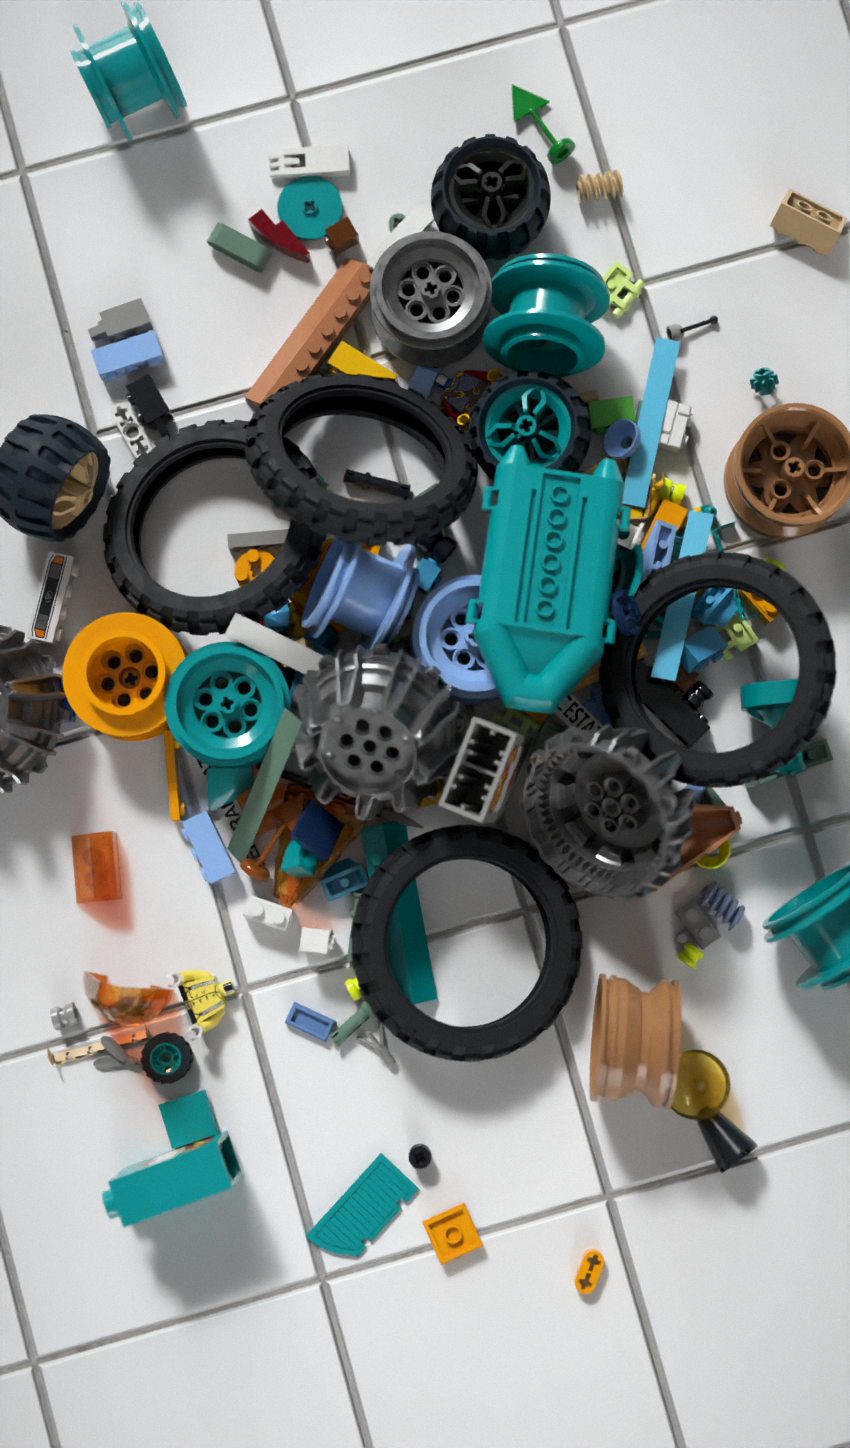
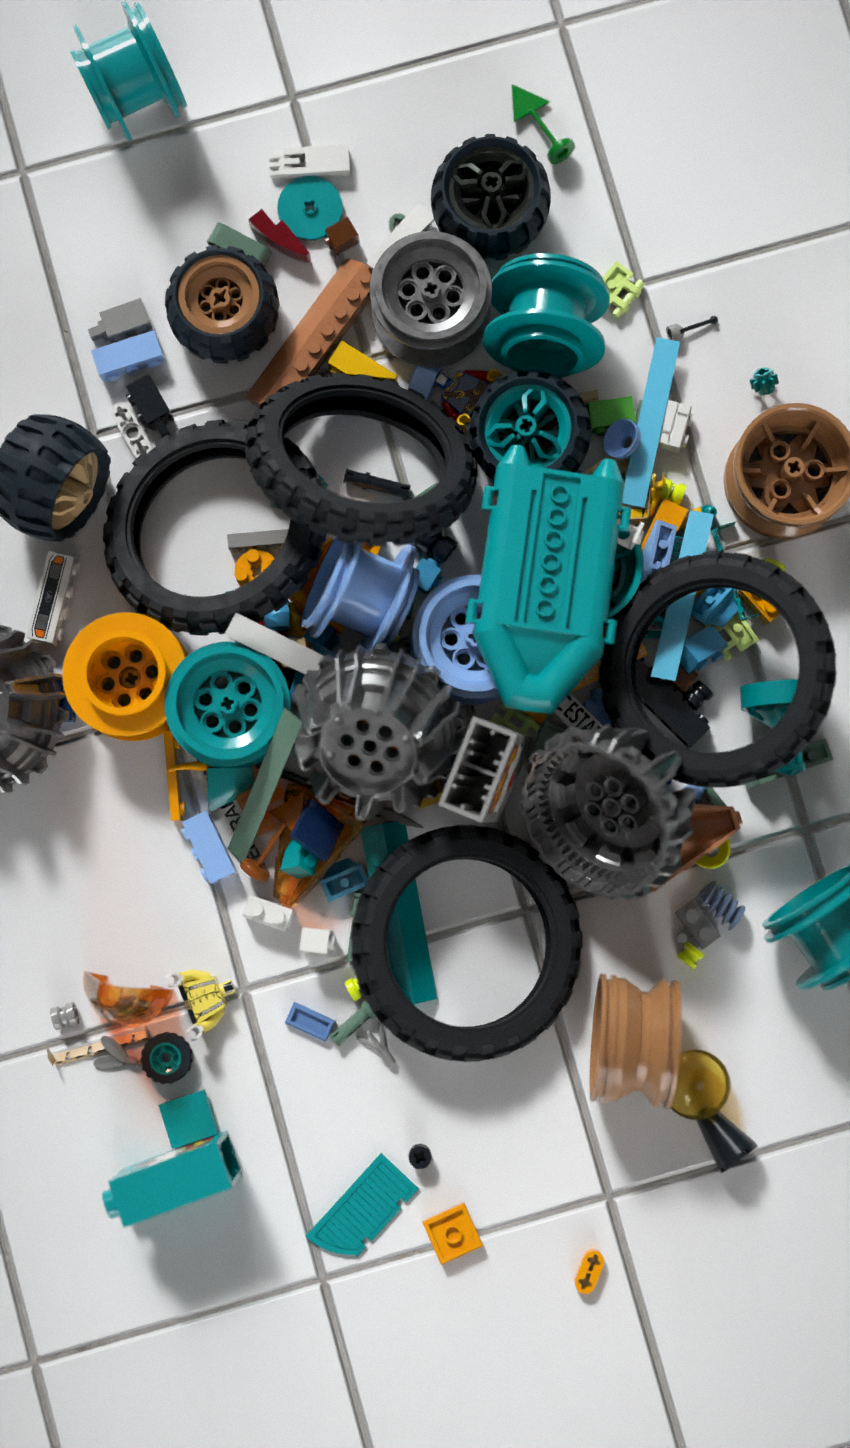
(96, 867): clear orange slope -> none
(196, 766): none -> light orange animal
(215, 277): none -> wheel
(599, 185): tan piece -> none
(625, 612): dark blue tile -> none
(808, 222): tan slope -> none

